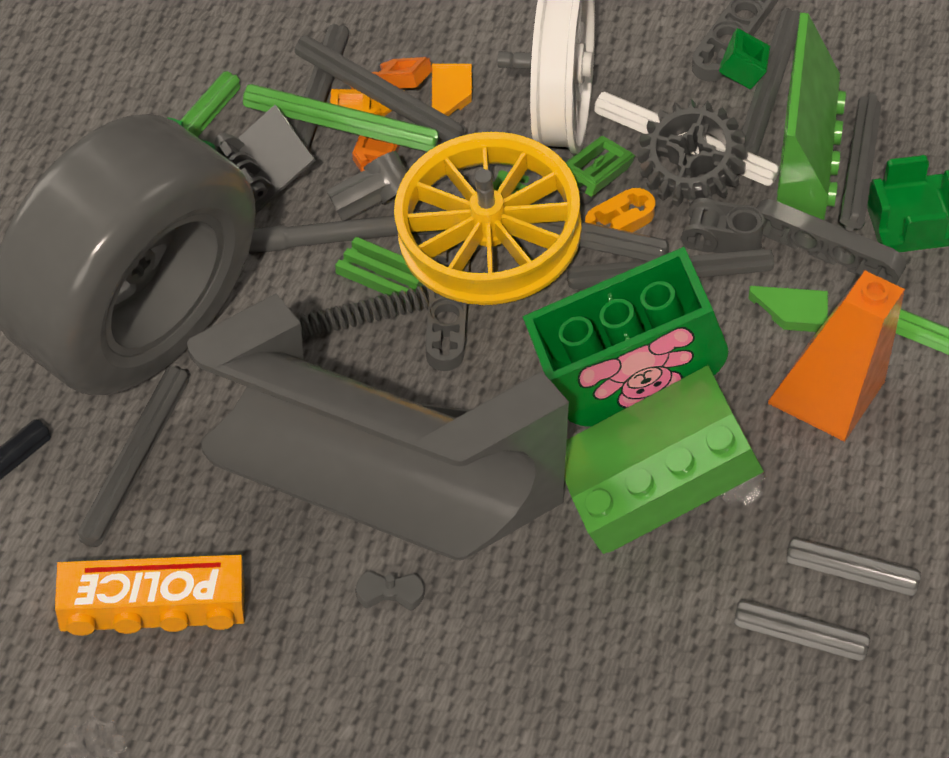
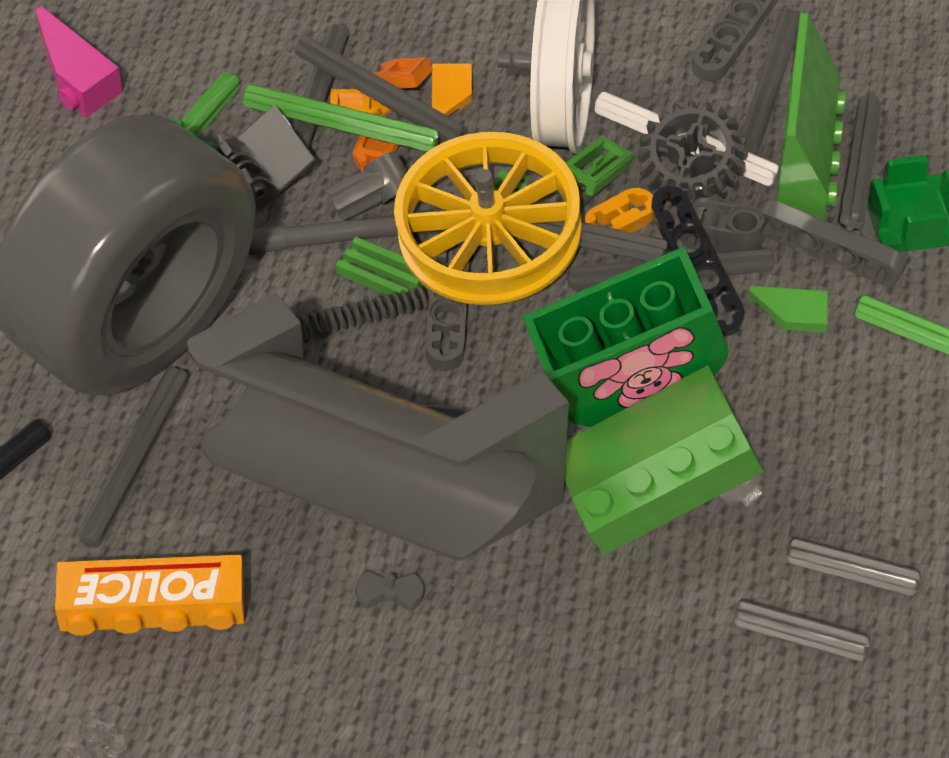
(81, 72): none -> dark pink slope
(703, 258): none -> black beam
(745, 59): green slope -> none
(844, 359): orange slope -> none

